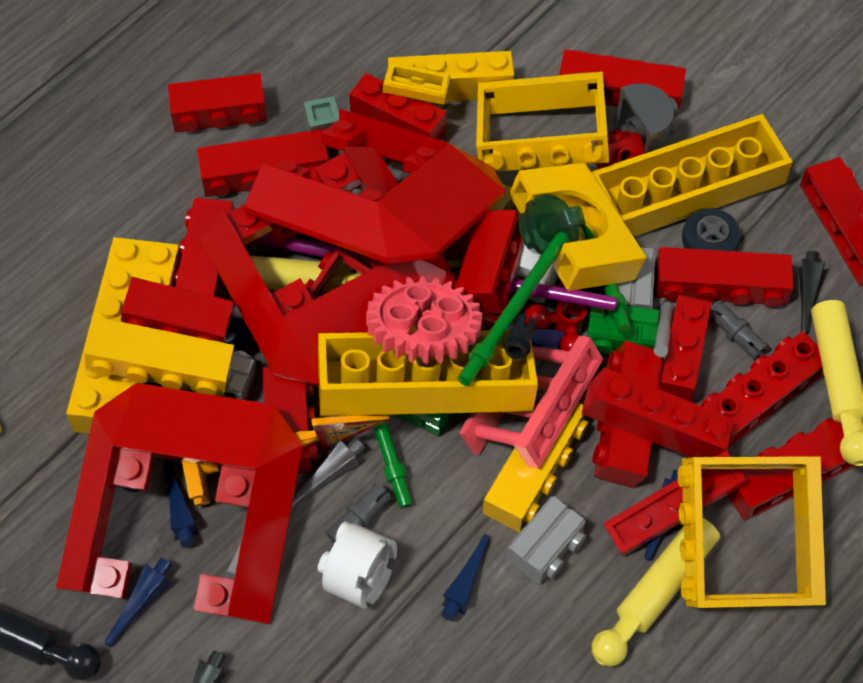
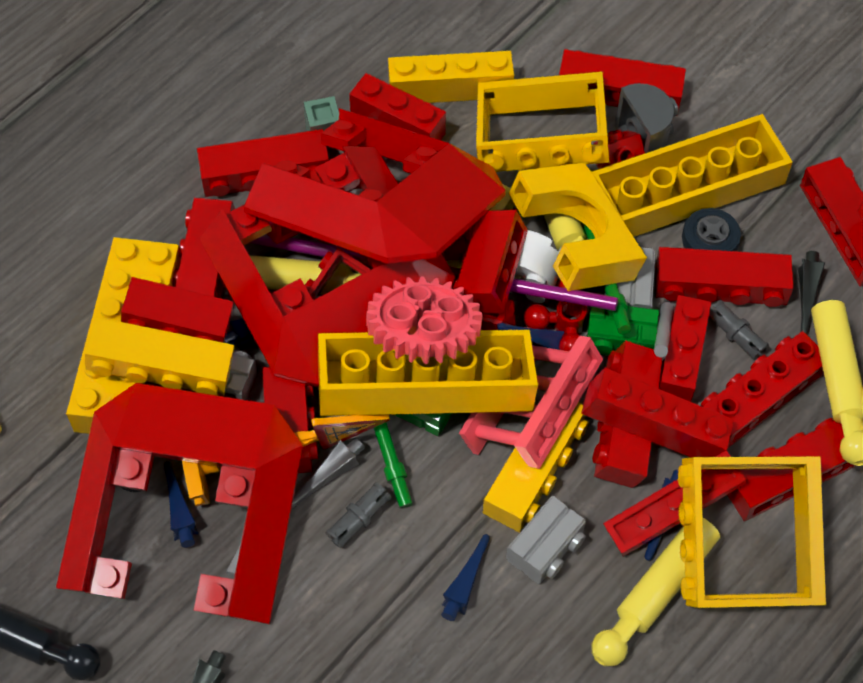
(149, 586): dark blue piece -> none
(217, 102): red brick -> none
(357, 564): white brick -> none
(415, 86): yellow tile -> none
(483, 352): green bar -> none
(518, 343): black pin -> none
(546, 217): clear green tile -> none

